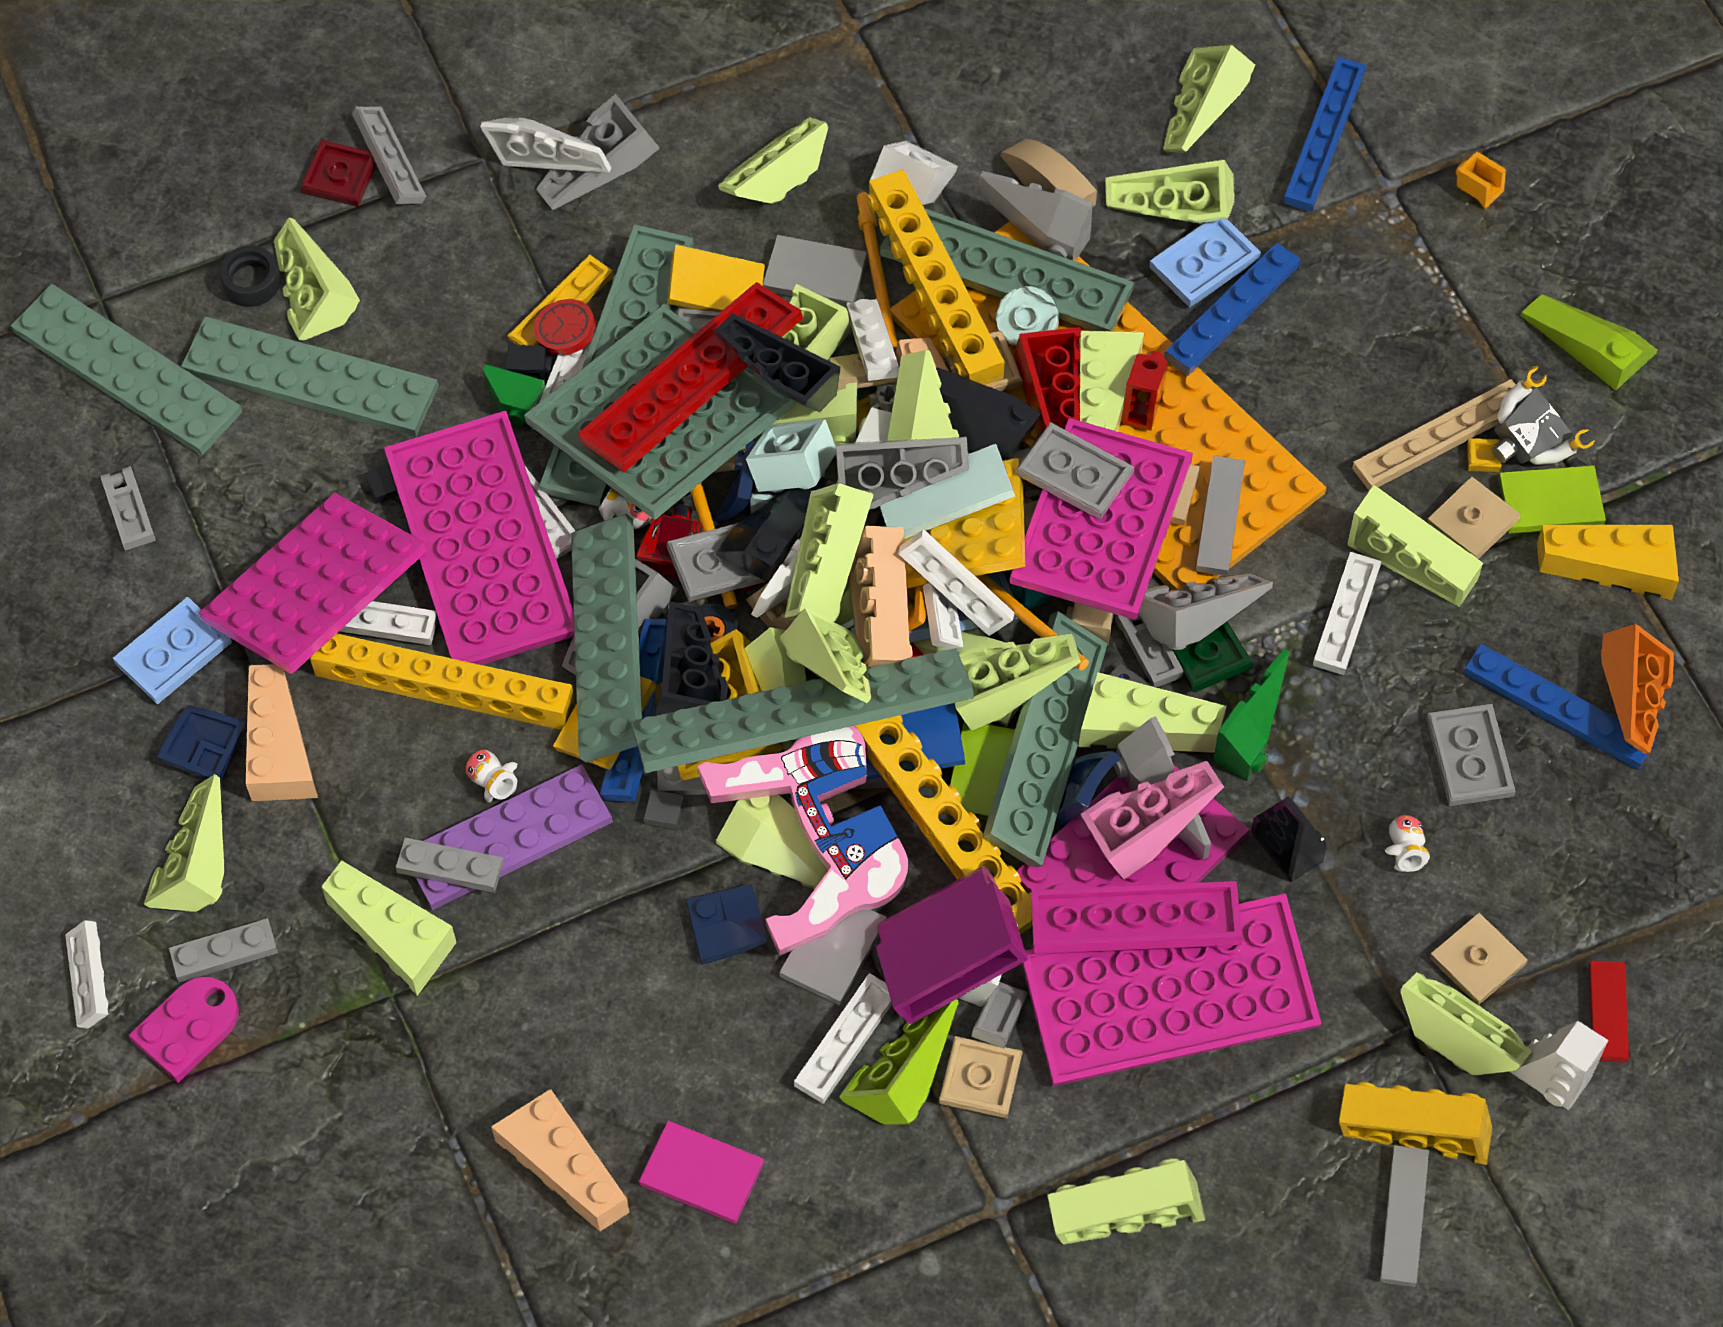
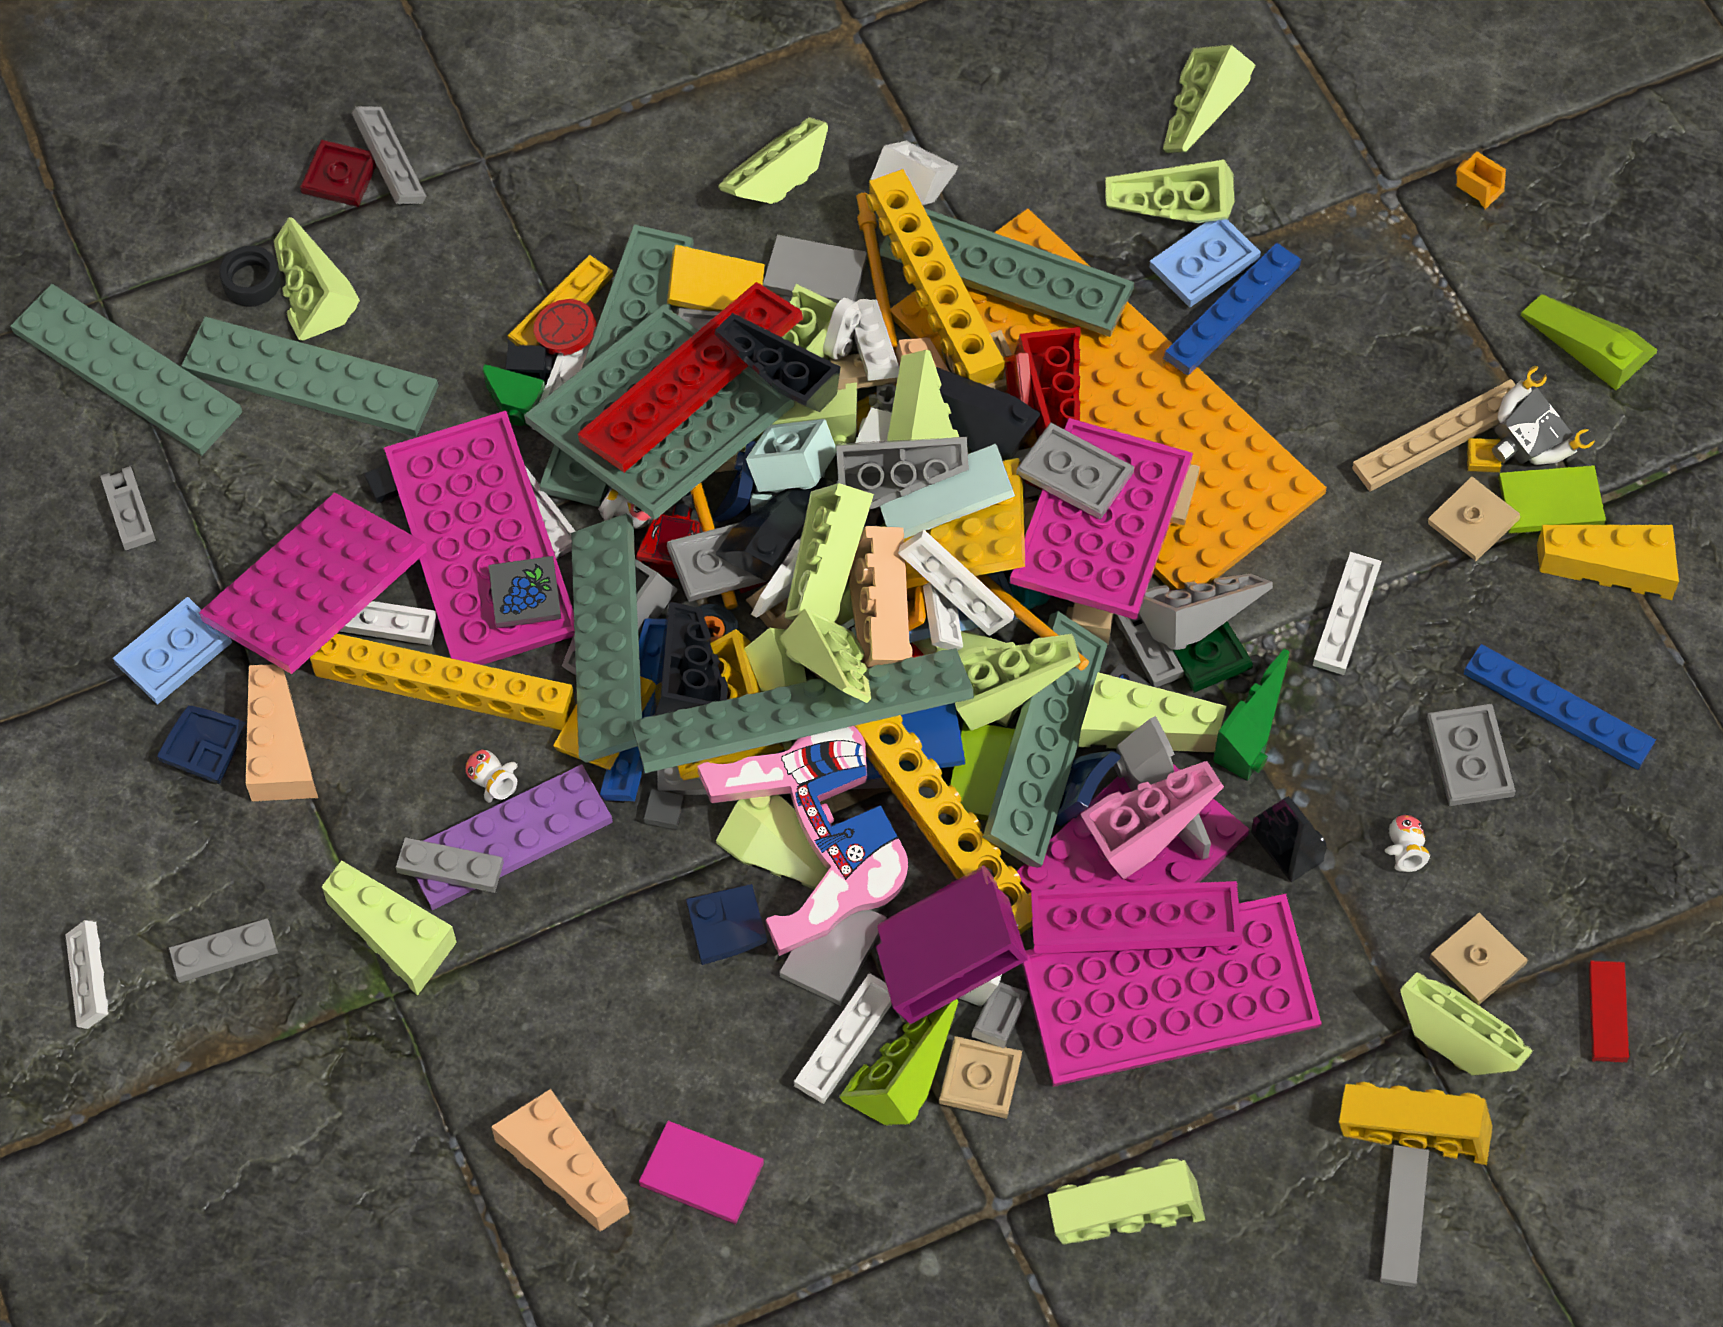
(187, 1027): dark pink plate -> none
(196, 855): yellowish green wedge -> none
(524, 591): none -> dark grey tile
(534, 145): white wedge -> none
(621, 141): light grey wedge -> none
(841, 329): none -> white plate
(1019, 377): none -> red tile
(1026, 312): light aqua tile -> none
(1044, 166): tan slope -> none
(1052, 221): light grey wedge -> none
(1103, 374): yellowish green wedge -> none
(1146, 375): red torso -> none
(1220, 515): light grey tile -> none
(1324, 134): blue plate -> none
(1412, 547): yellowish green wedge -> none
(1562, 1063): white wedge -> none
(1637, 676): orange wedge -> none

